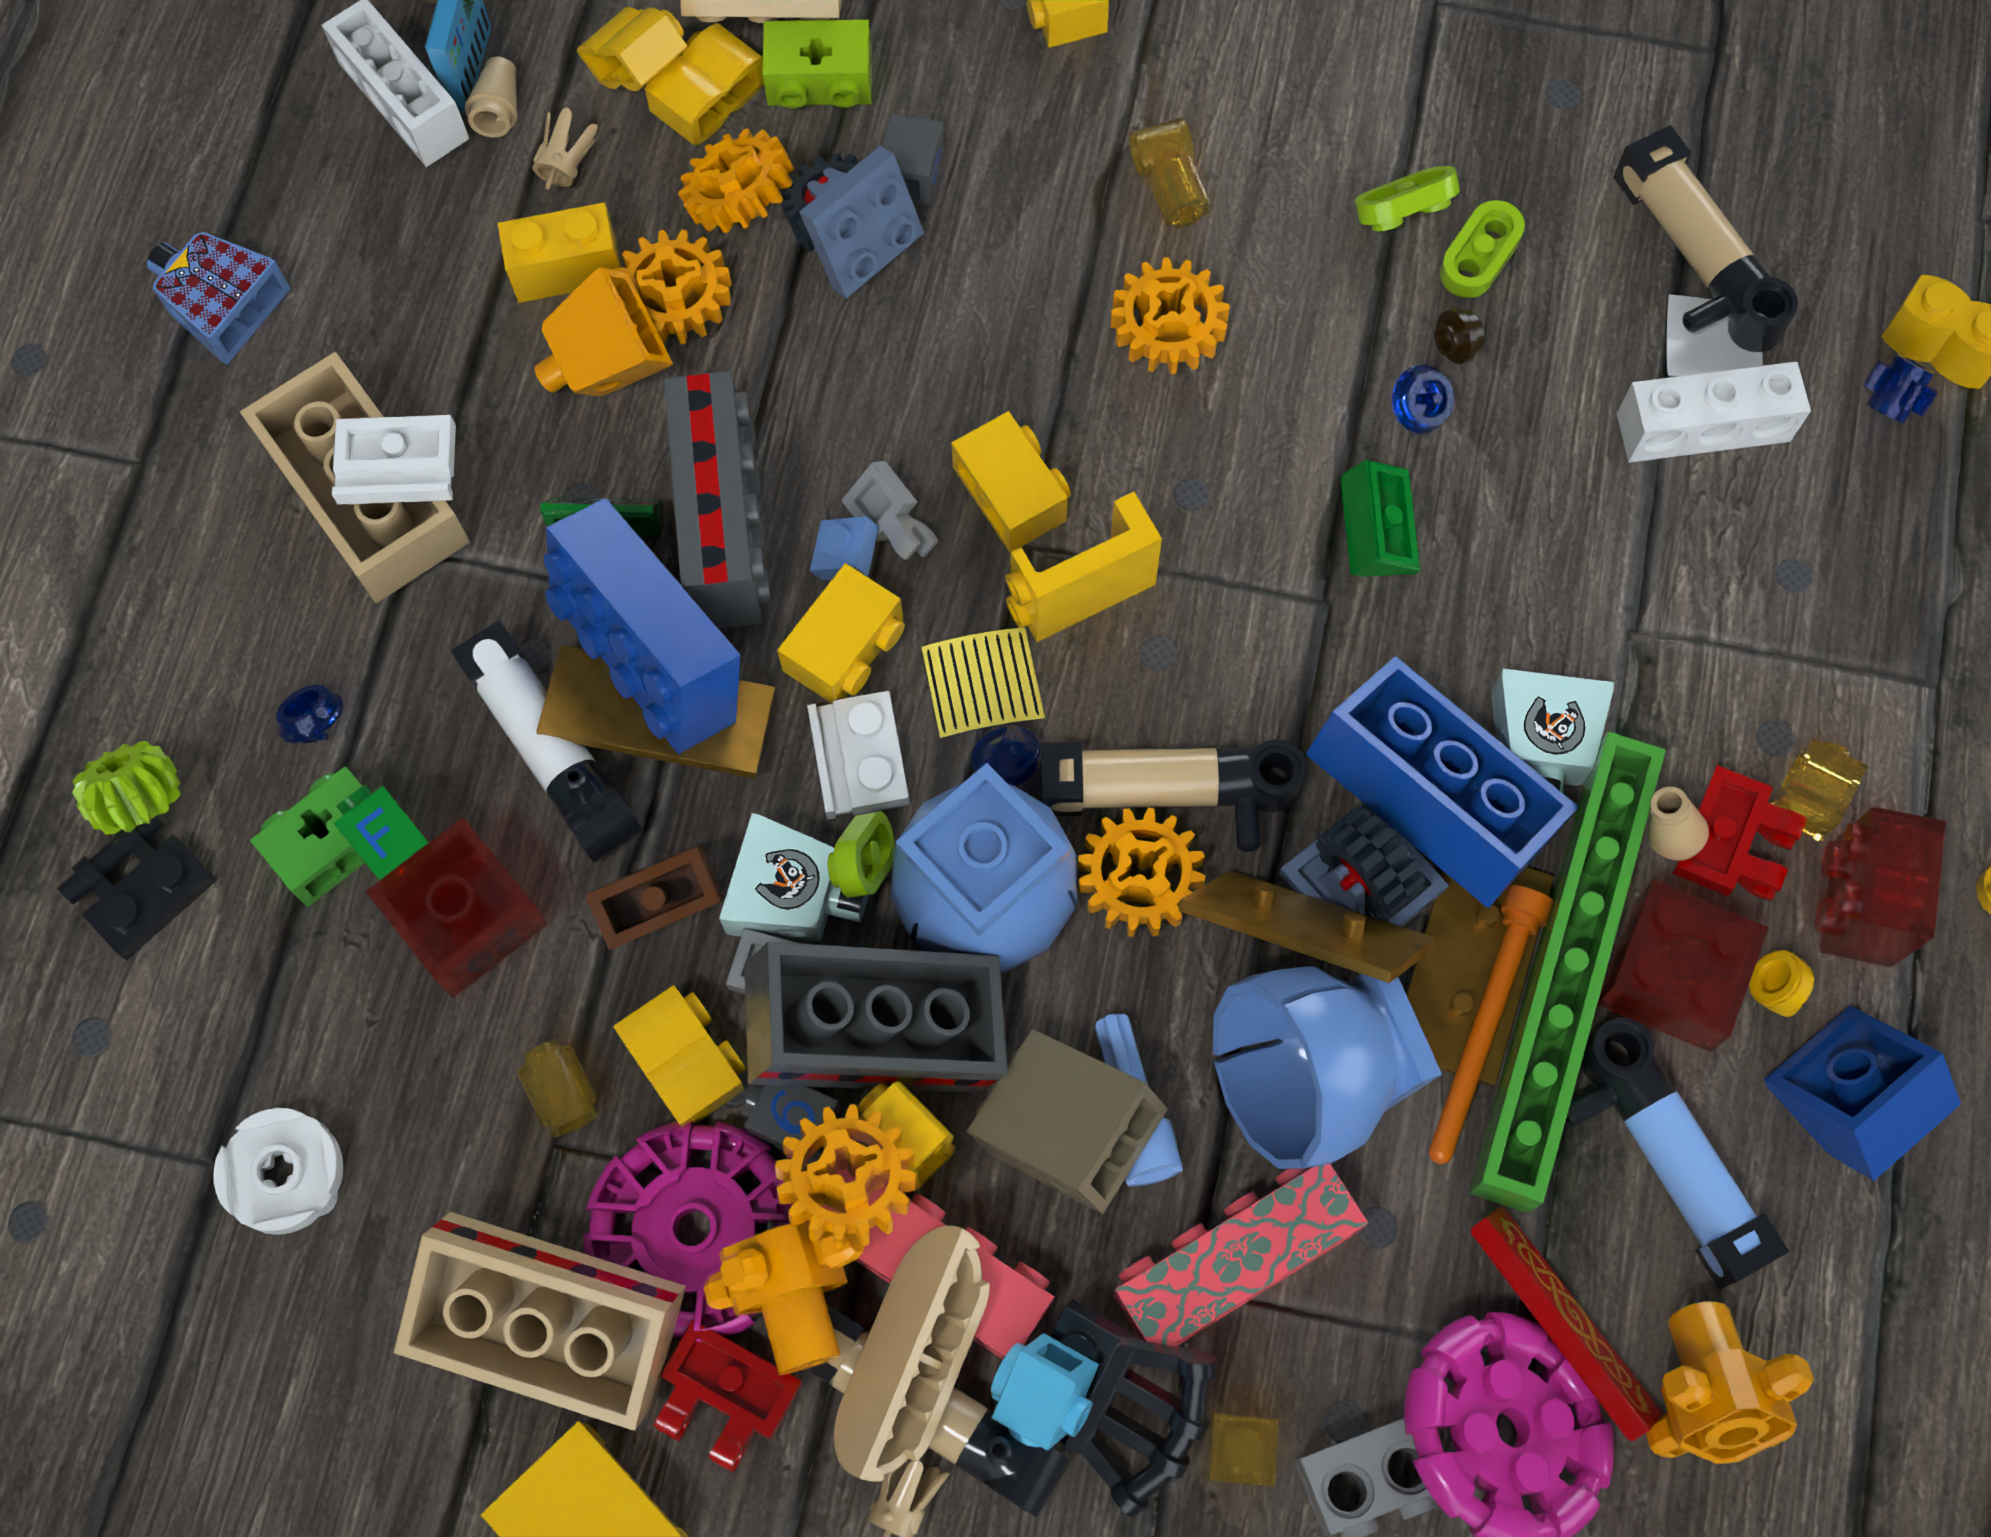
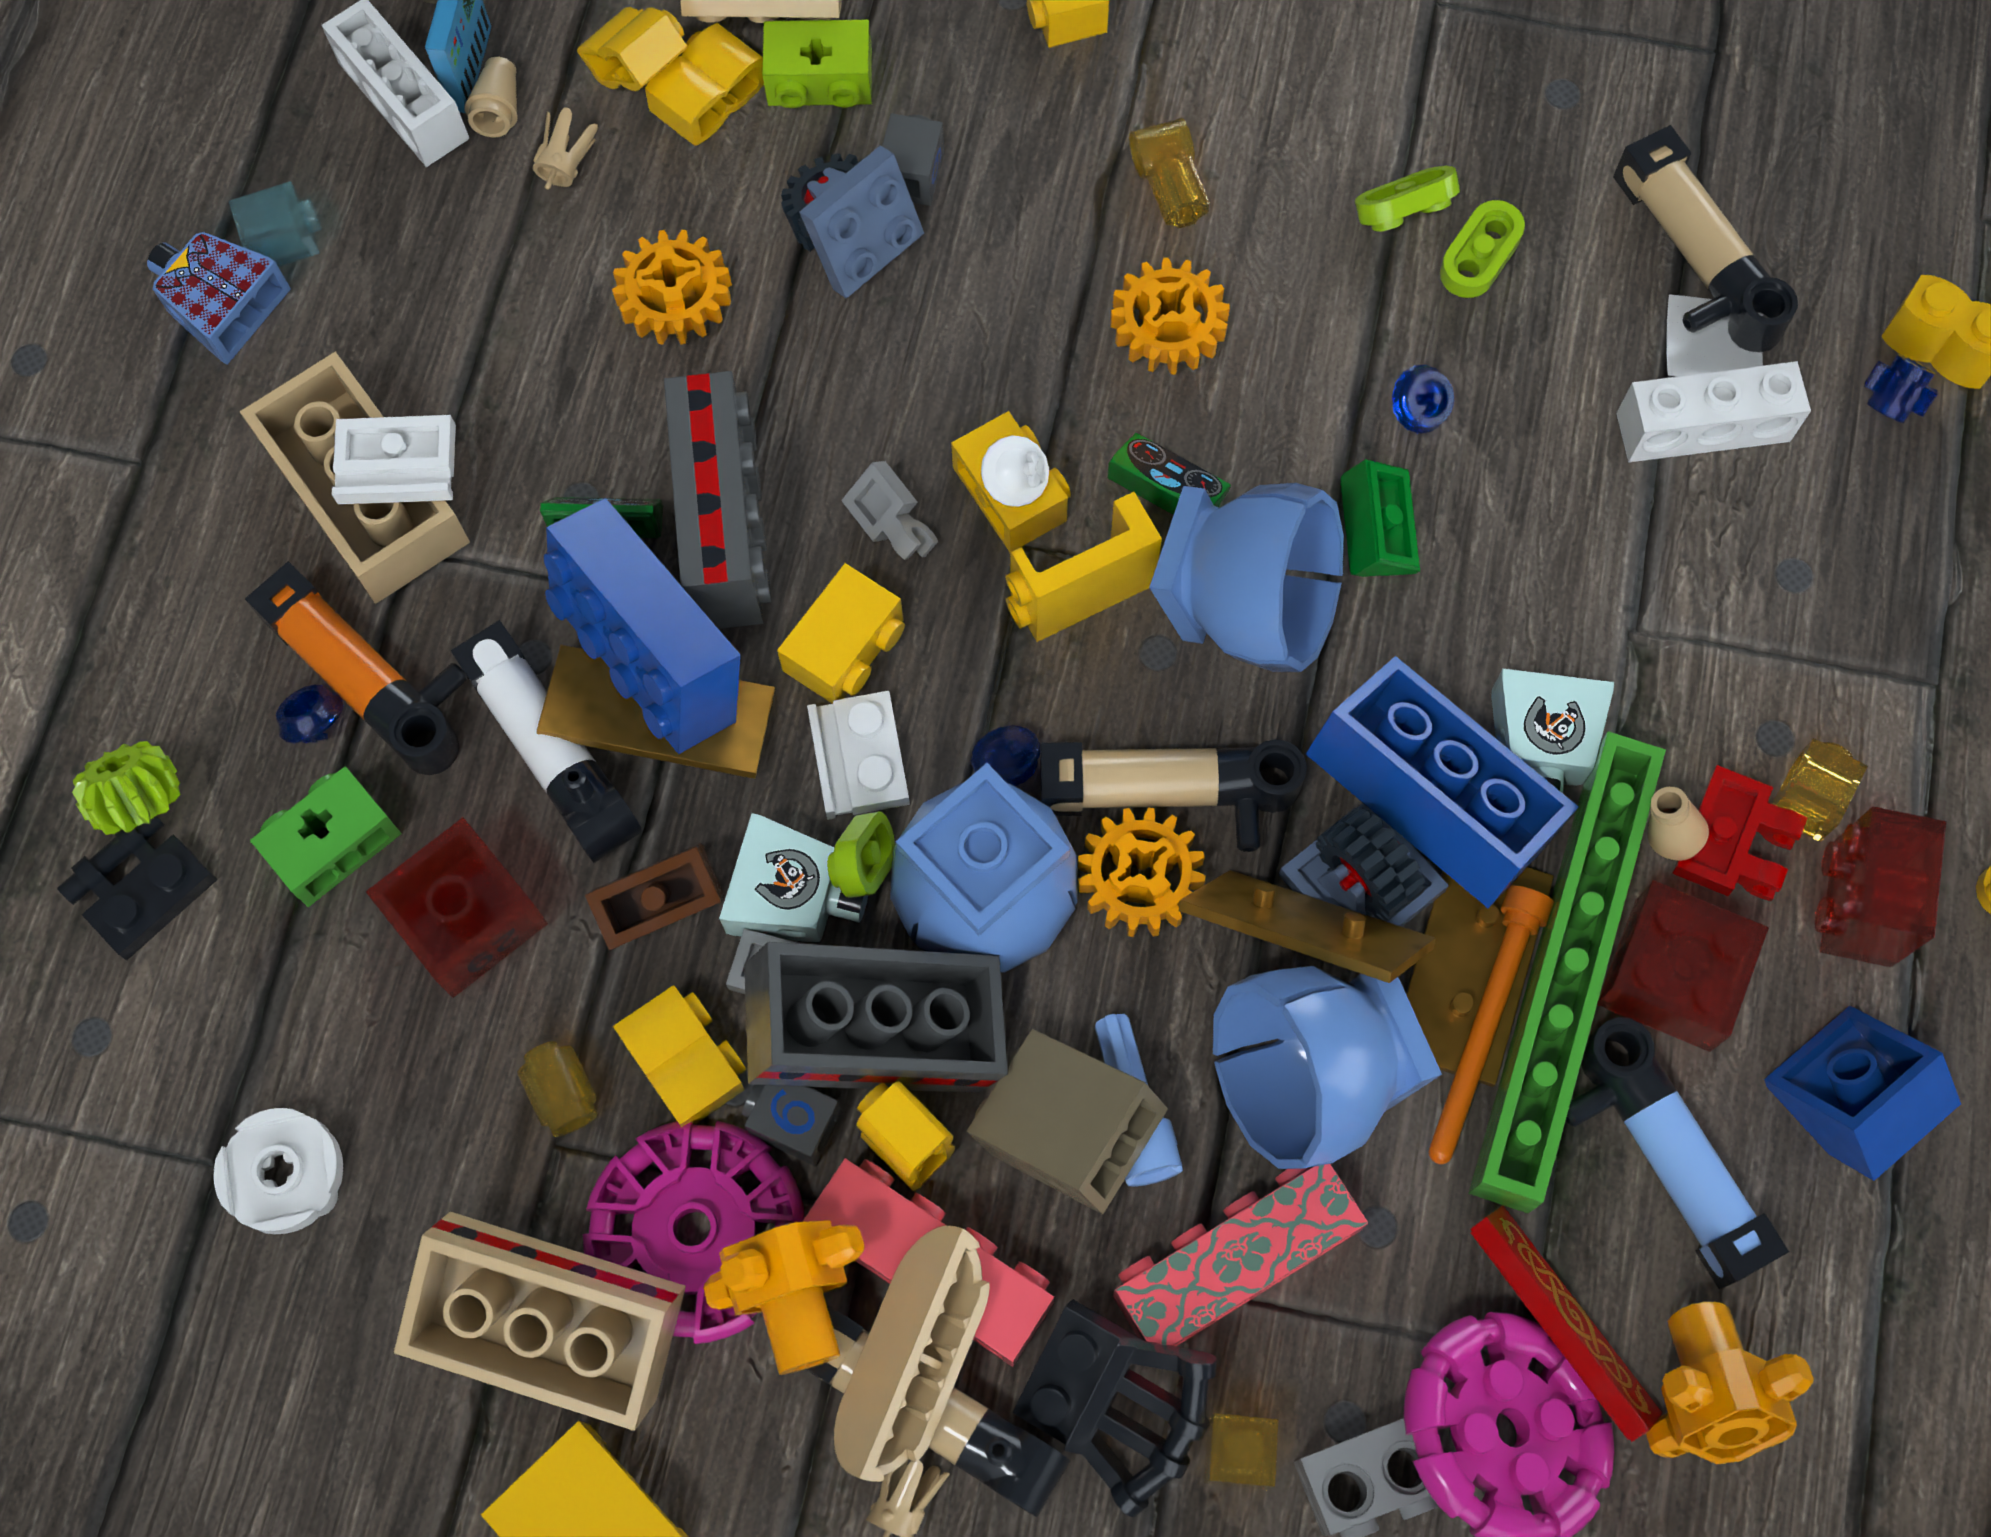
(277, 223): none -> clear light blue brick
(359, 672): none -> piece
(378, 829): green brick -> none
(557, 250): yellow brick -> none
(601, 338): light orange torso -> none
(730, 1382): red plate -> none
(736, 180): light orange gear -> none
(823, 1186): light orange gear -> none
(844, 542): medium blue plate -> none
(982, 681): light yellow sticker -> none
(1015, 471): none -> white hat
(1043, 1391): medium azure brick -> none
(1160, 474): none -> slope
(1229, 566): none -> medium blue plate
(1459, 335): dark brown plate -> none
(1781, 982): yellow tile -> none

